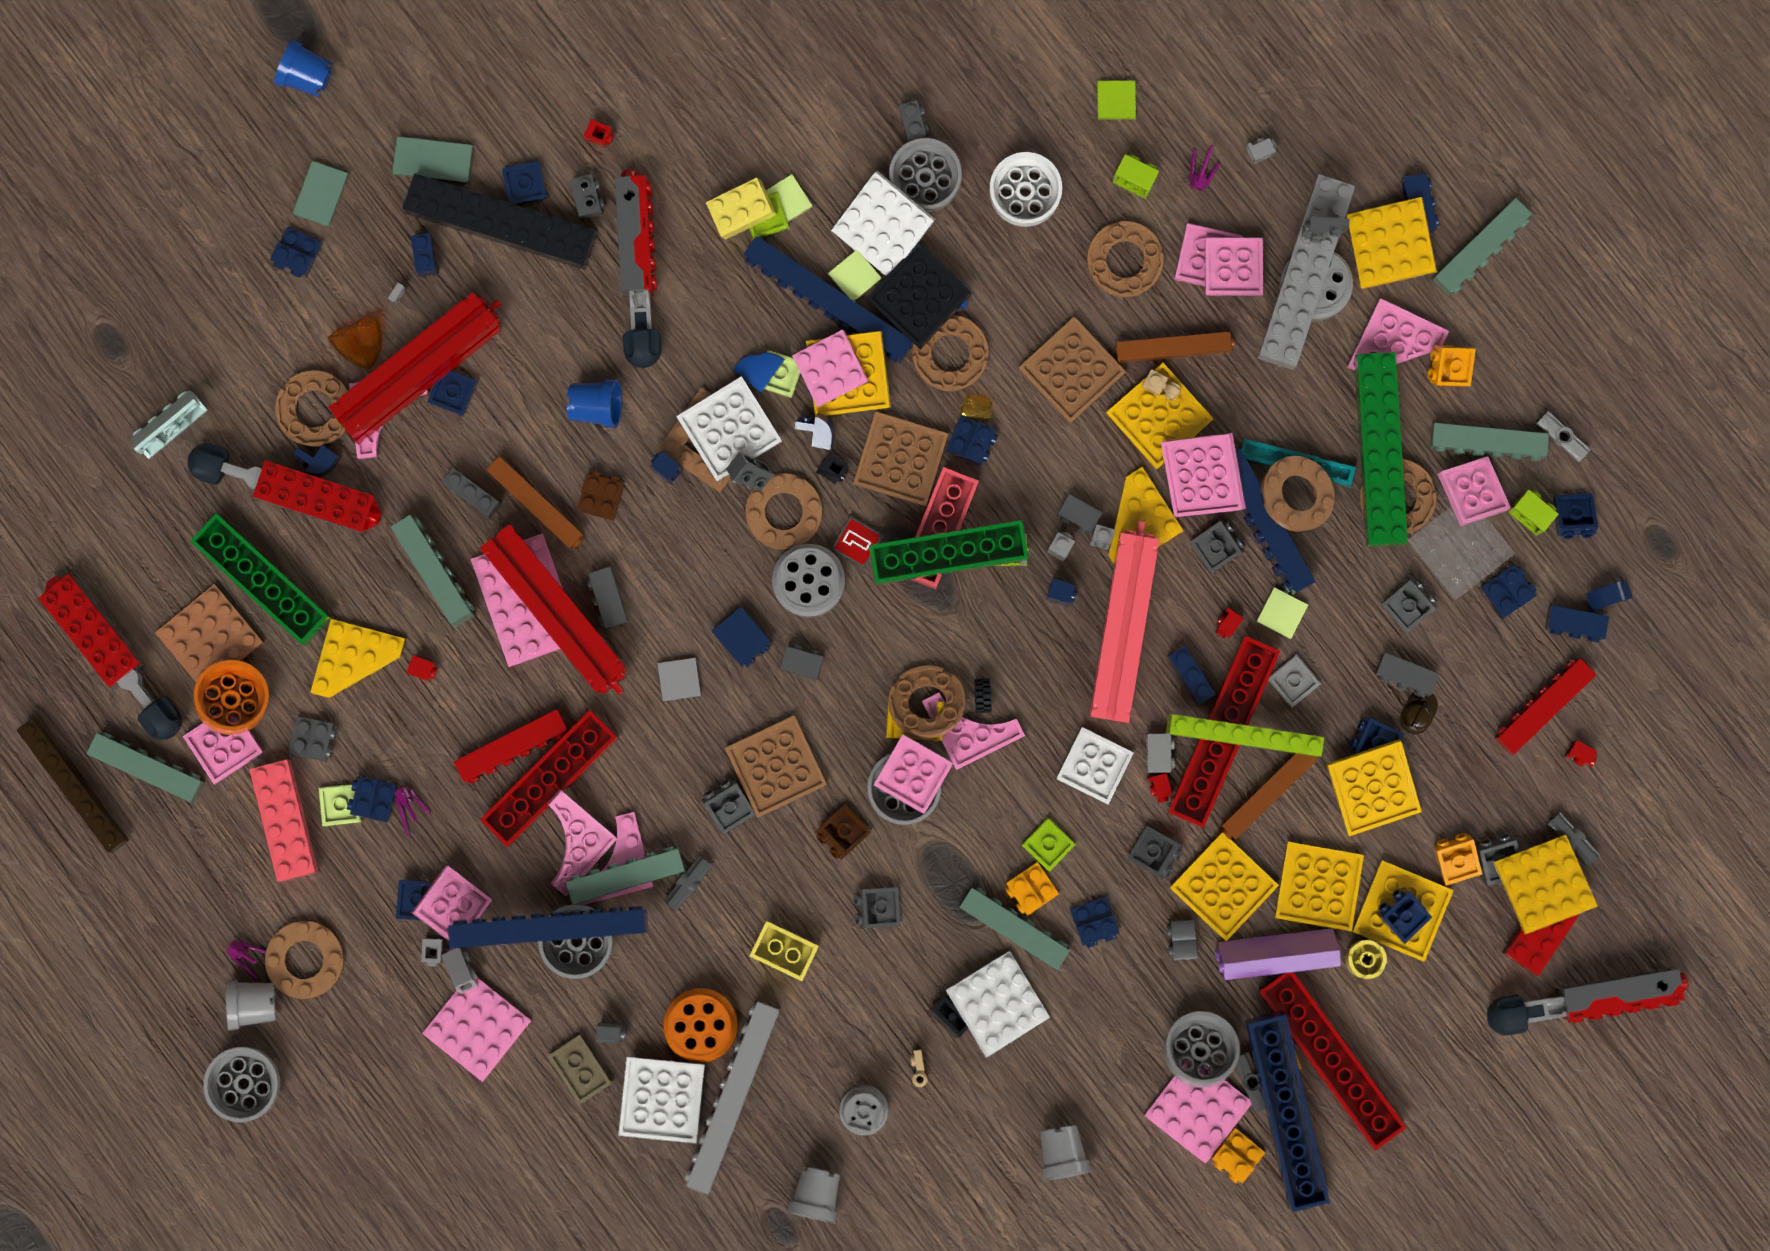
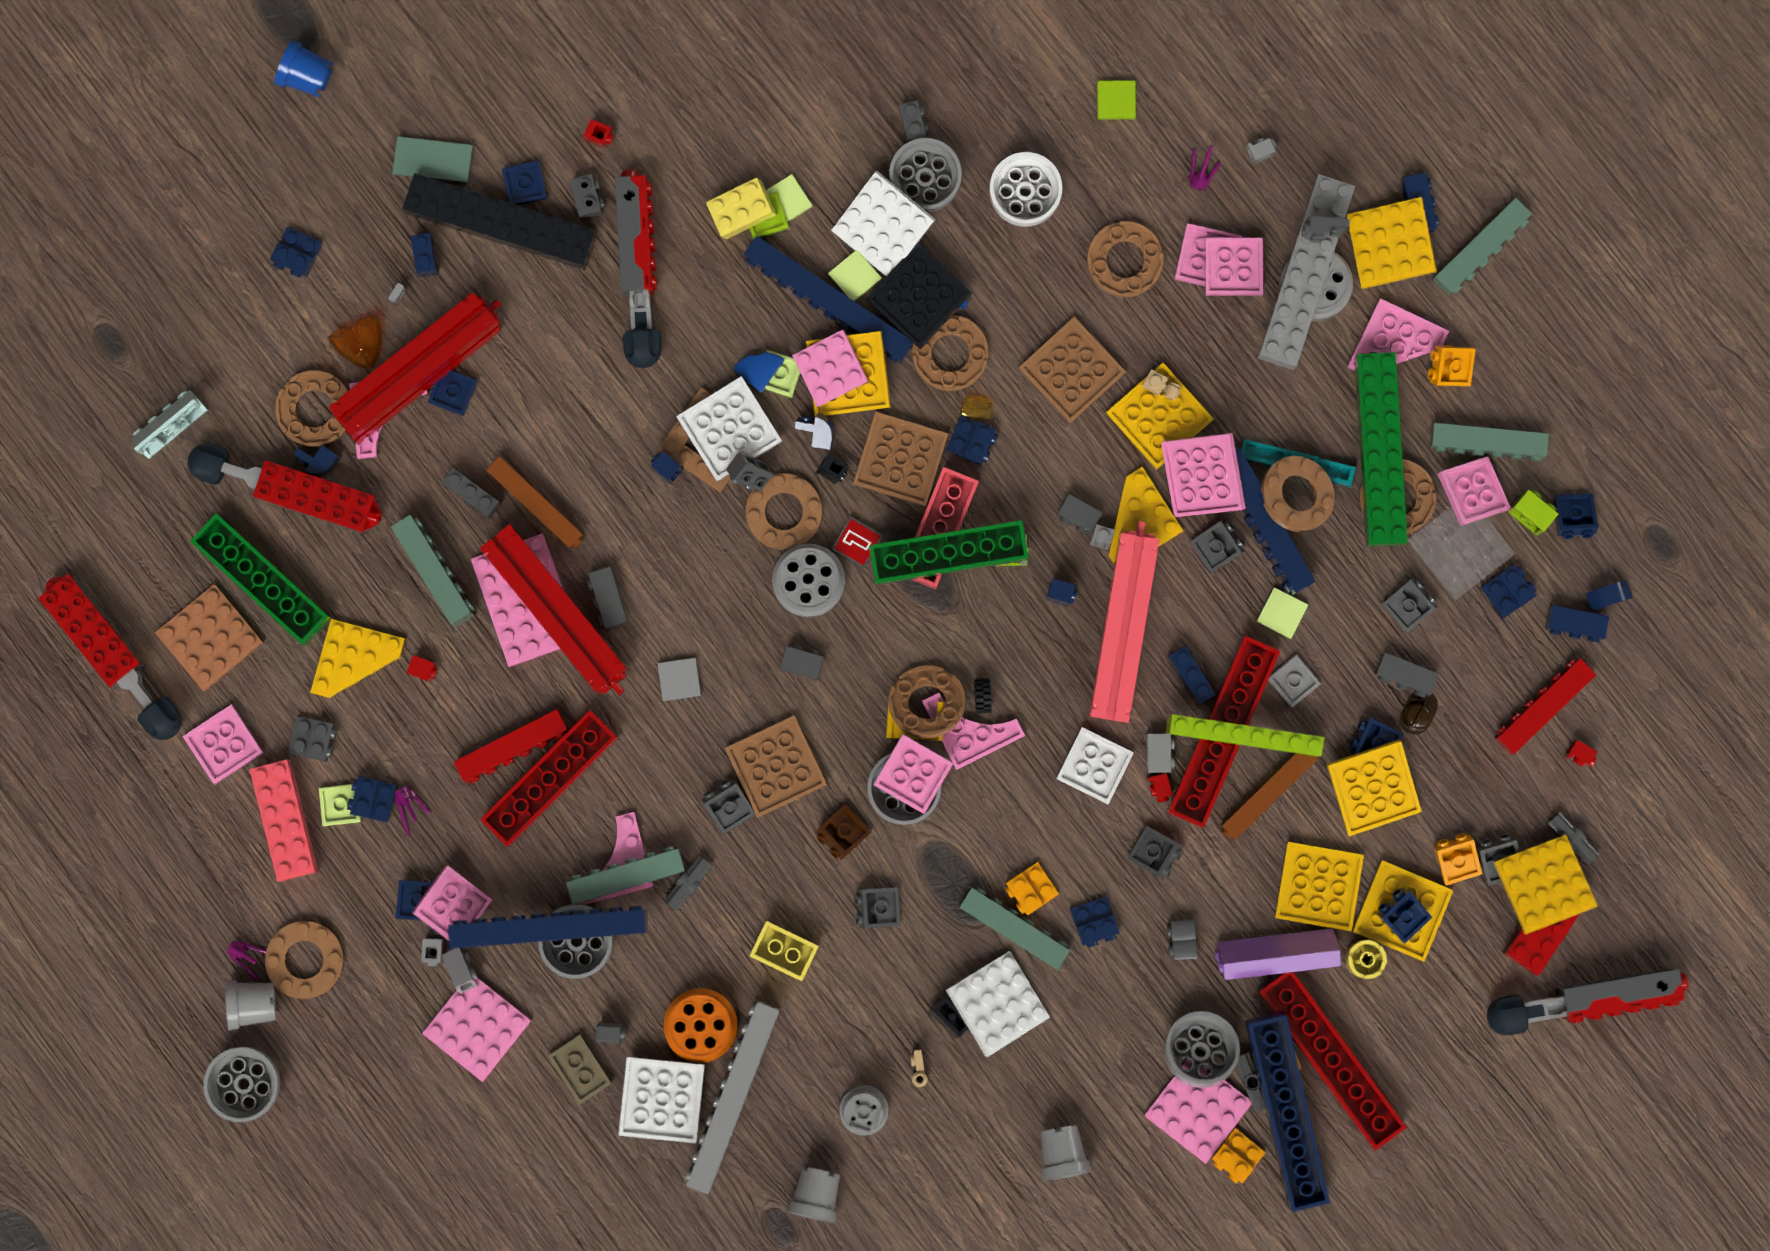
(72, 785): dark brown brick -> none
(145, 767): sand green brick -> none
(242, 676): orange wheel -> none
(320, 194): sand green tile -> none
(584, 840): bright pink plate -> none
(595, 402): blue piece -> none
(600, 496): reddish brown plate -> none
(742, 638): dark blue brick -> none
(1048, 844): lime tile -> none
(1061, 546): light grey brick -> none
(1135, 176): lime brick -> none
(1174, 347): dark orange brick -> none
(1224, 886): yellow plate -> none
(1228, 624): red brick -> none
(1573, 445): light grey piece -> none

